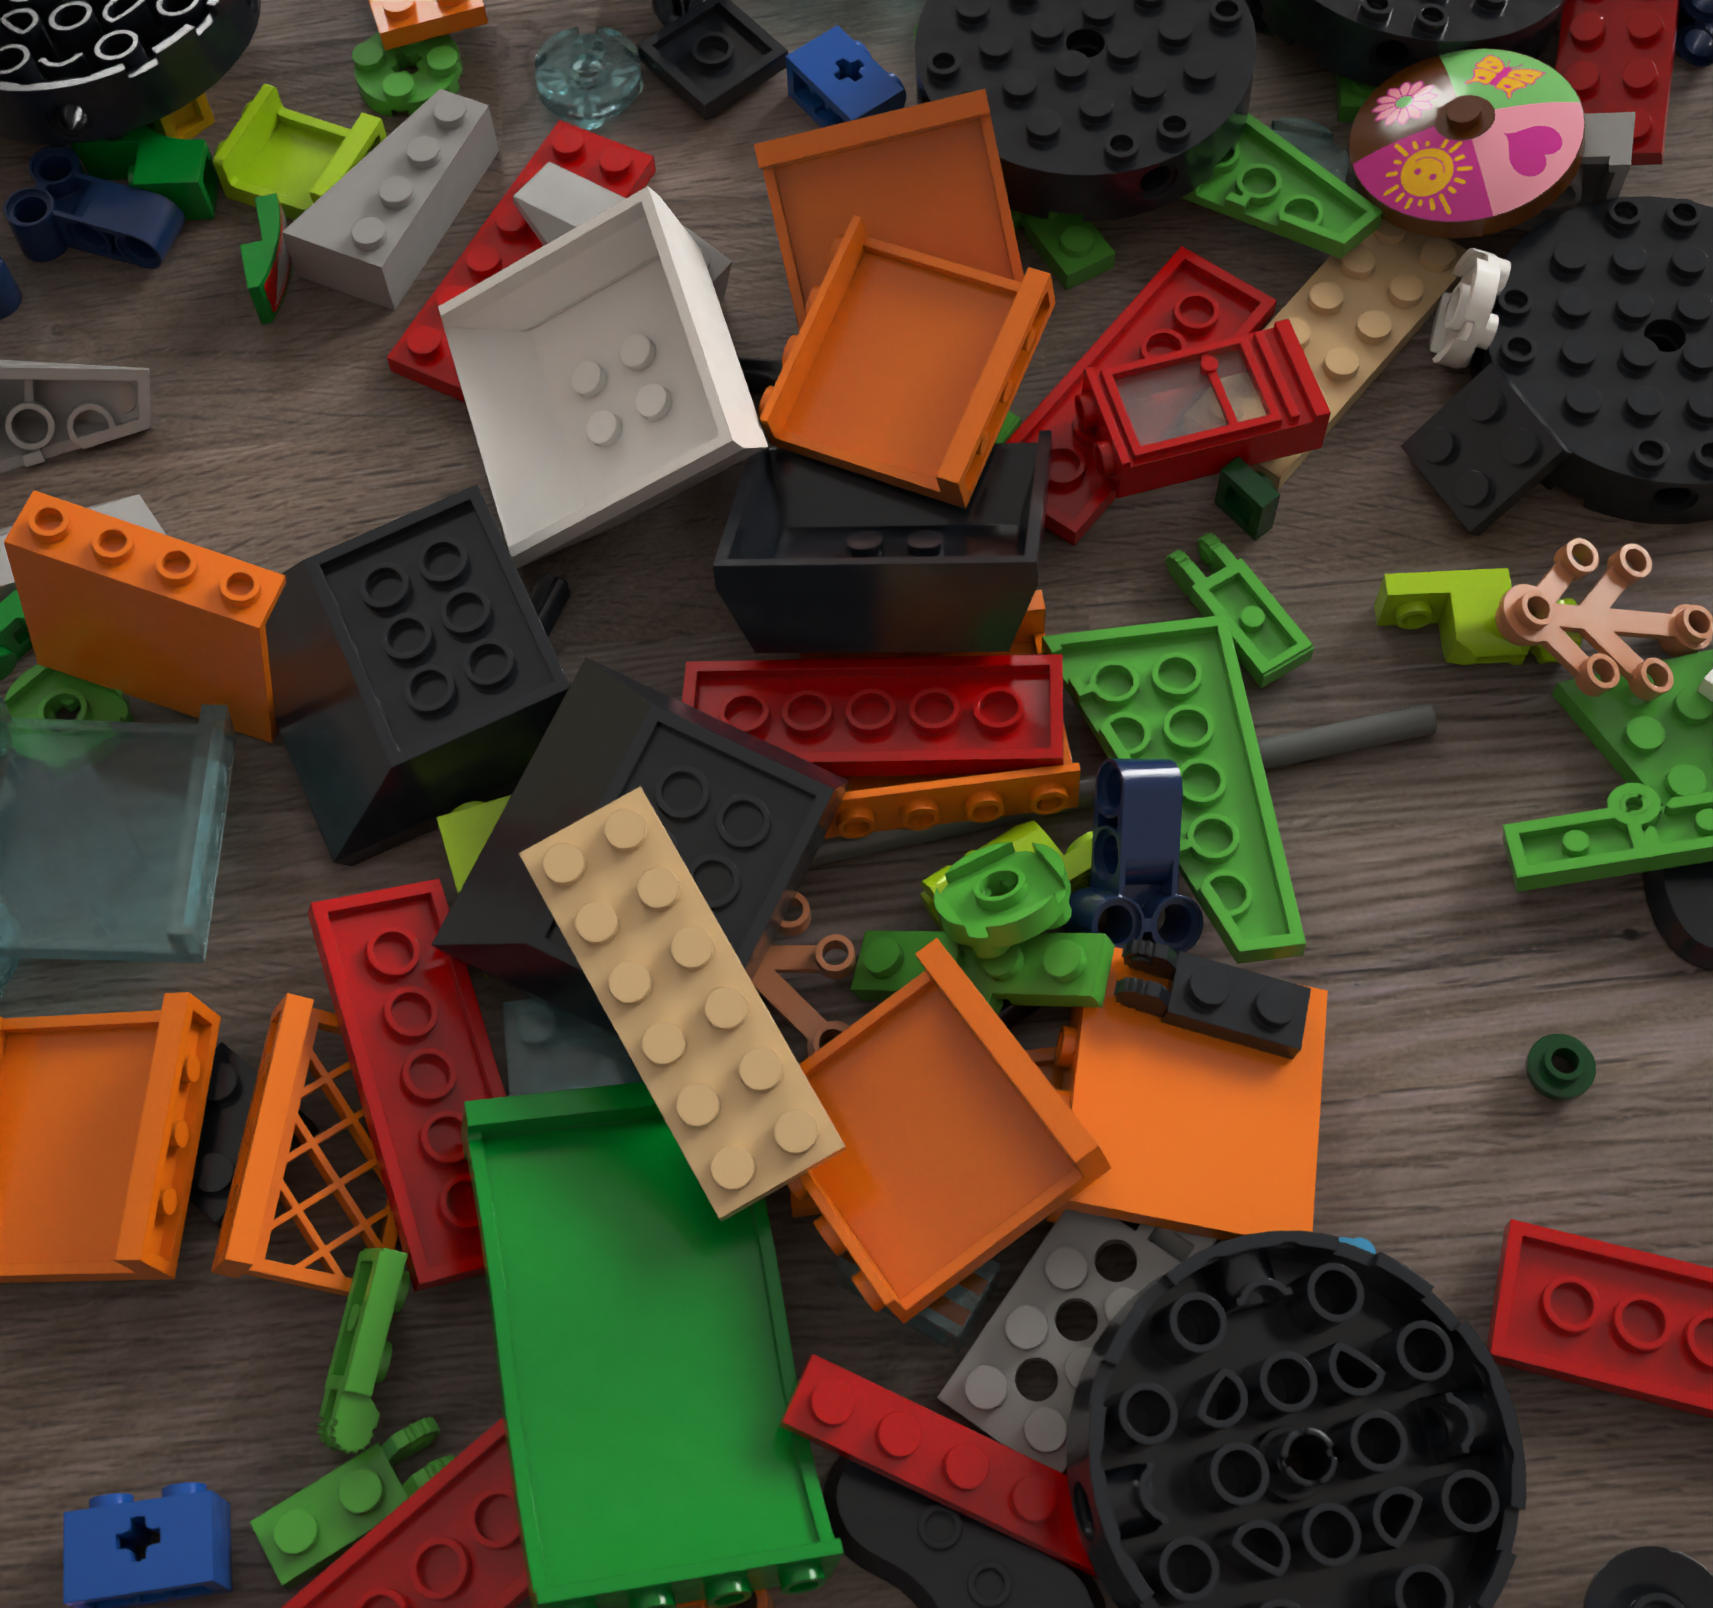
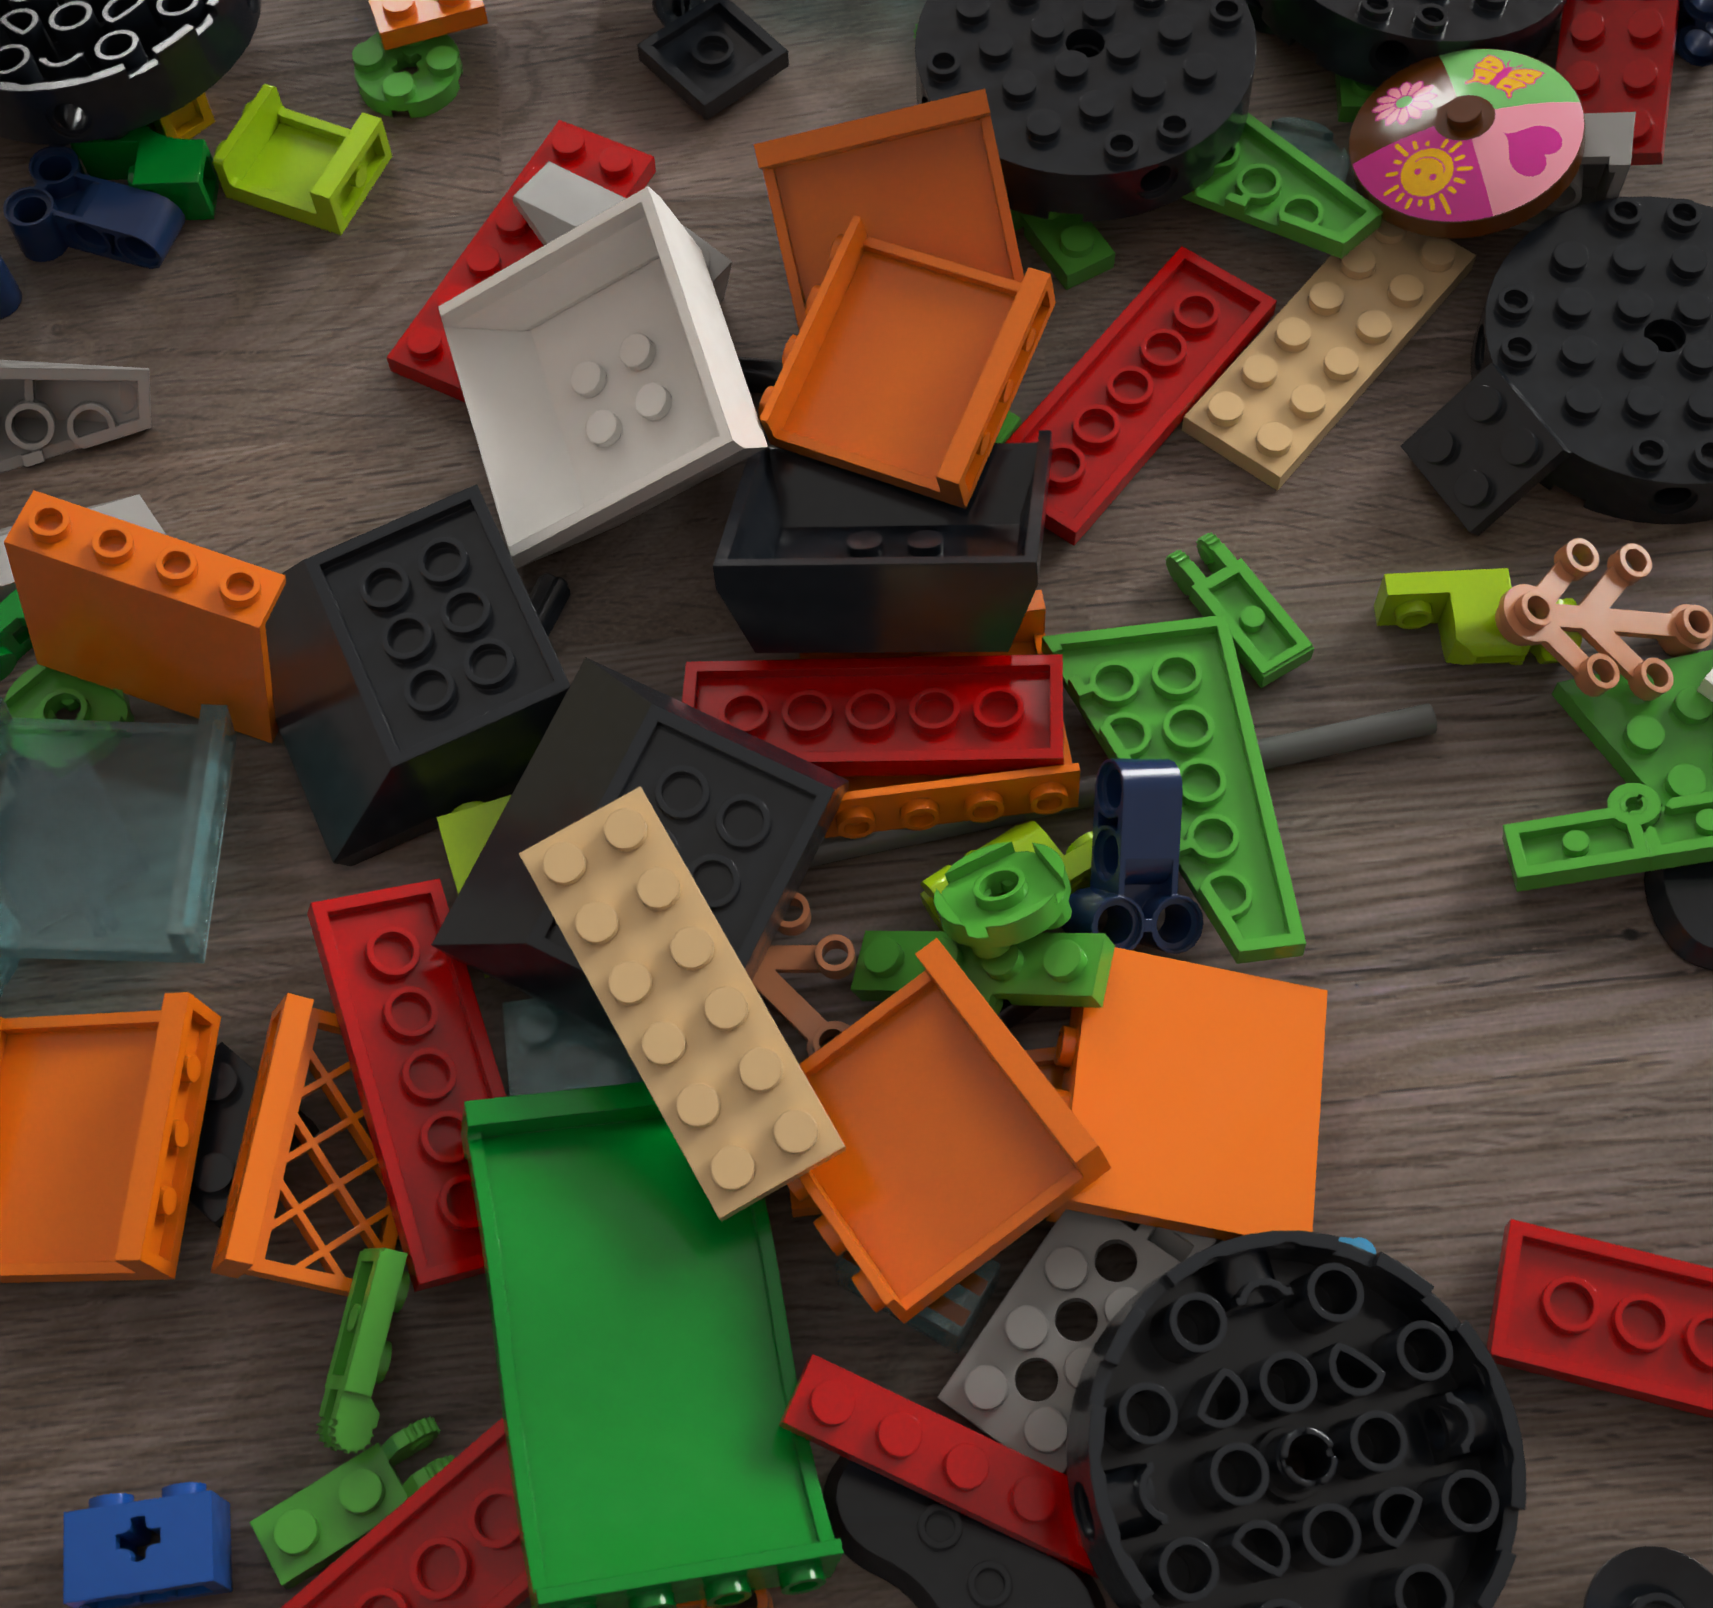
(268, 261): green slope -> none
(396, 203): light grey wedge -> none
(591, 98): clear light blue plate -> none
(840, 81): blue brick -> none
(1202, 409): red door -> none
(1215, 998): black hinge -> none
(1247, 498): dark green plate -> none
(1465, 314): white plate -> none
(1548, 1079): dark green plate -> none

